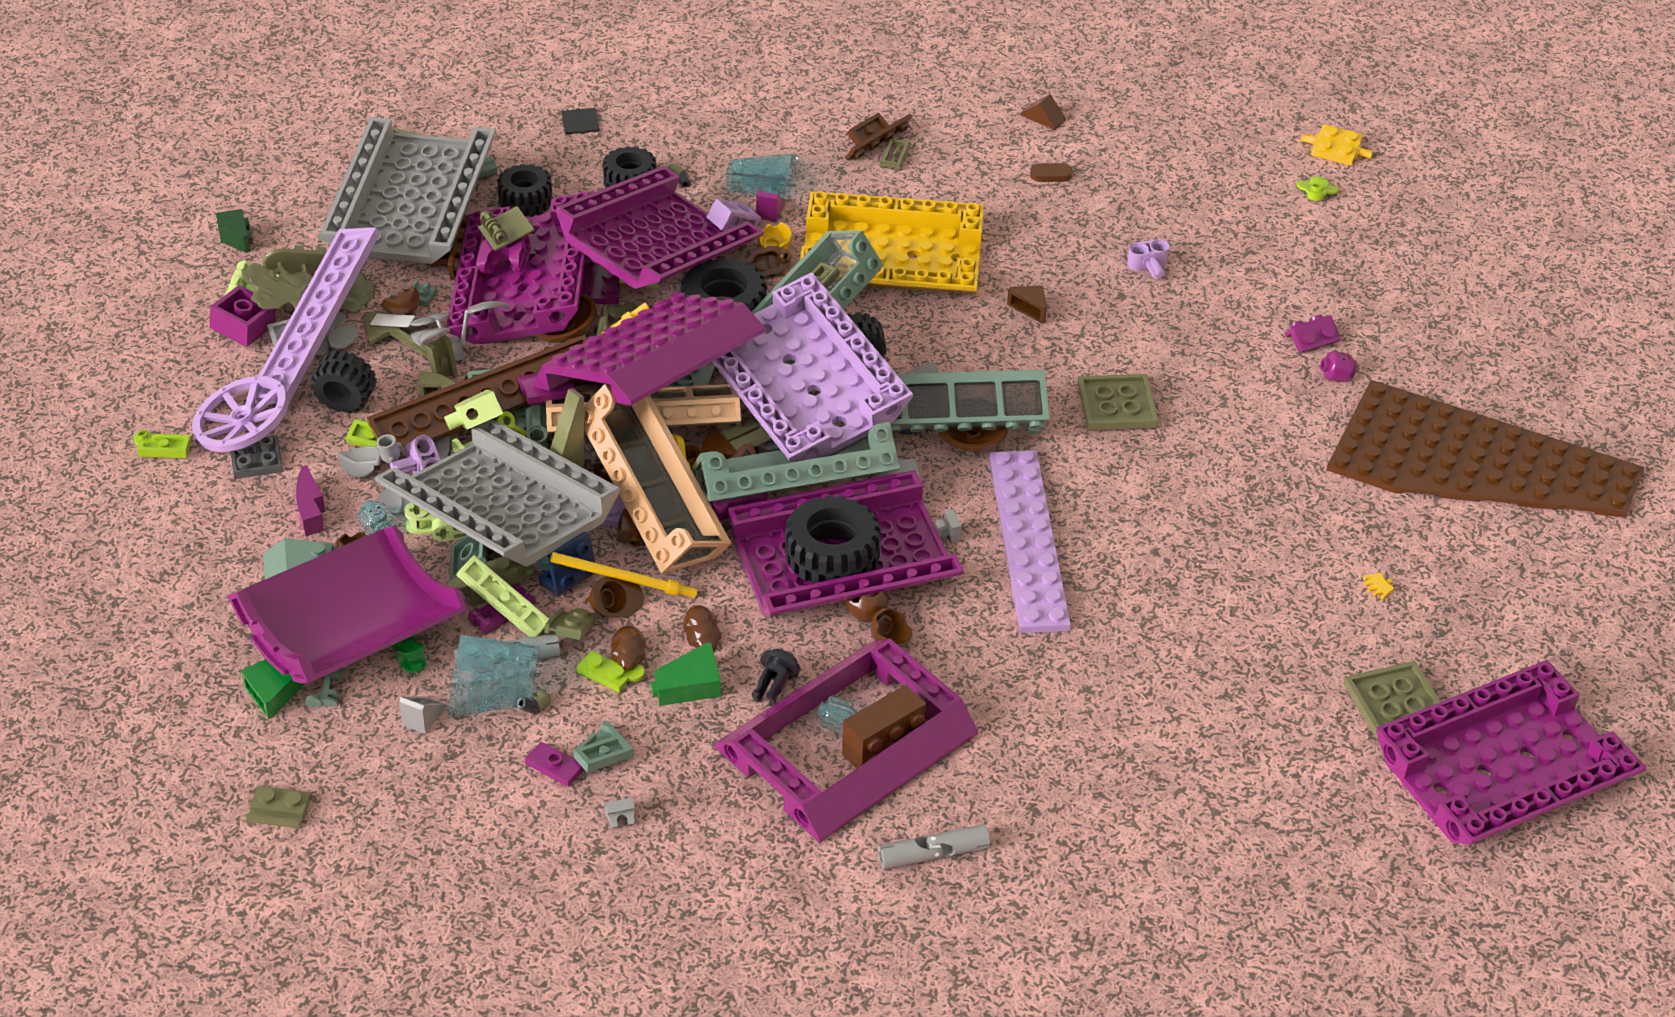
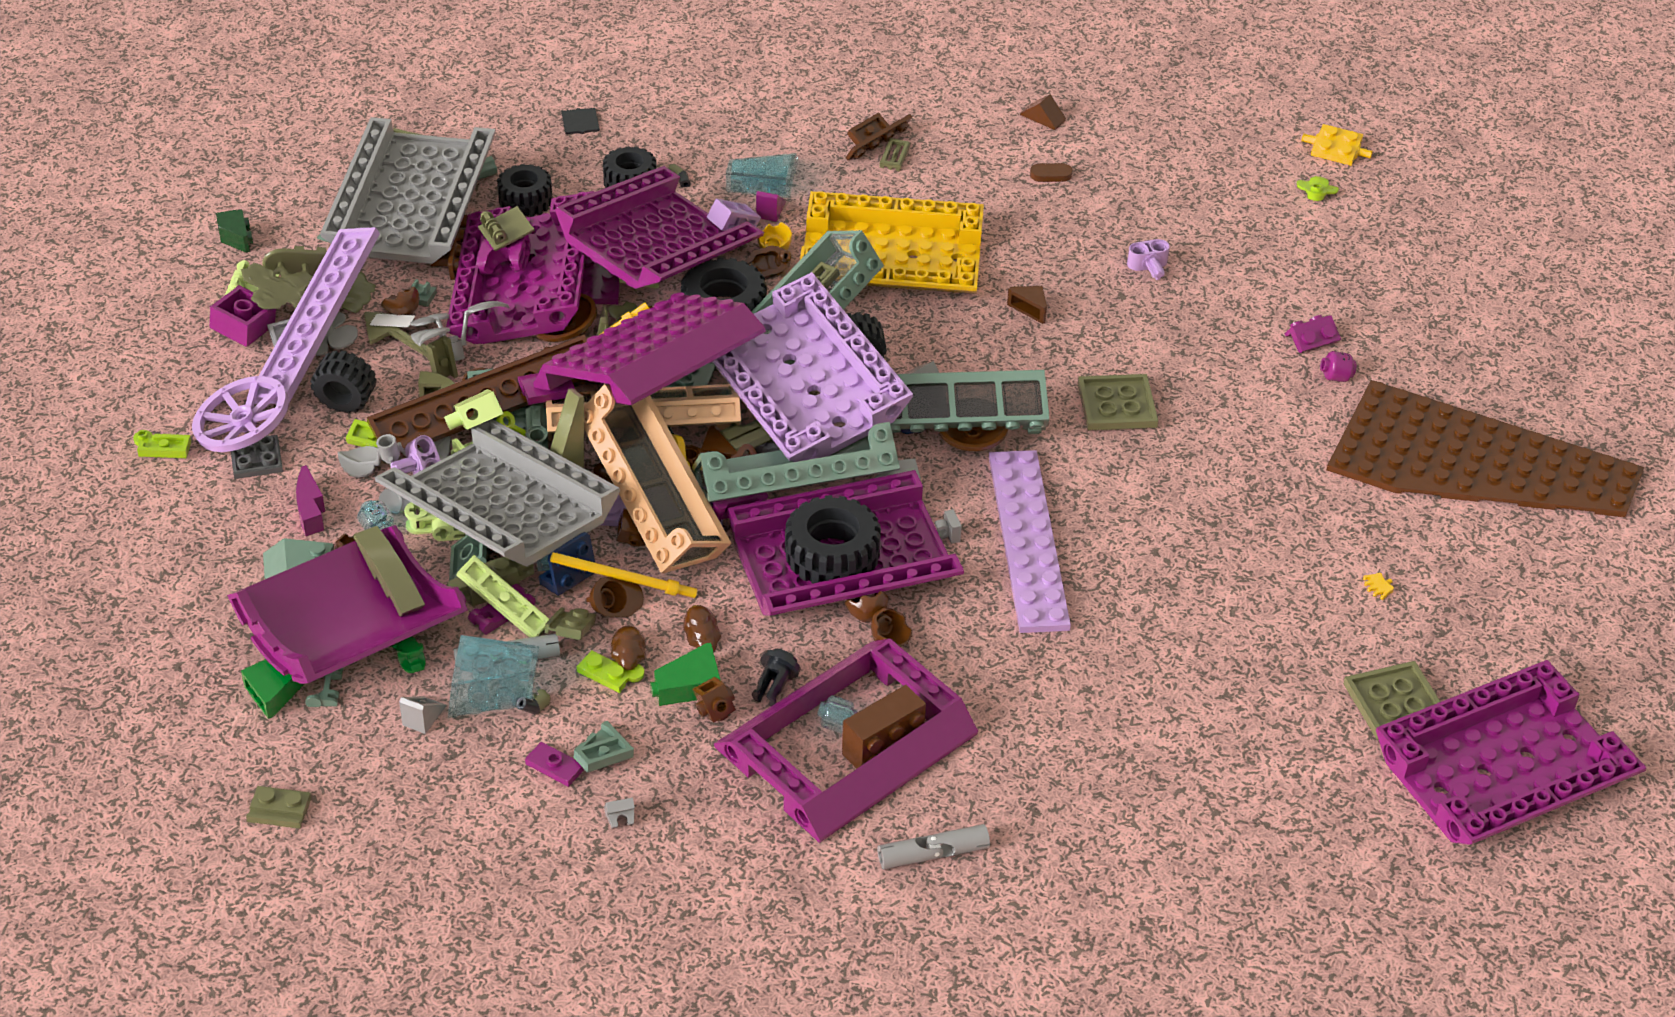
(389, 570): none -> olive slope
(714, 700): none -> reddish brown brick

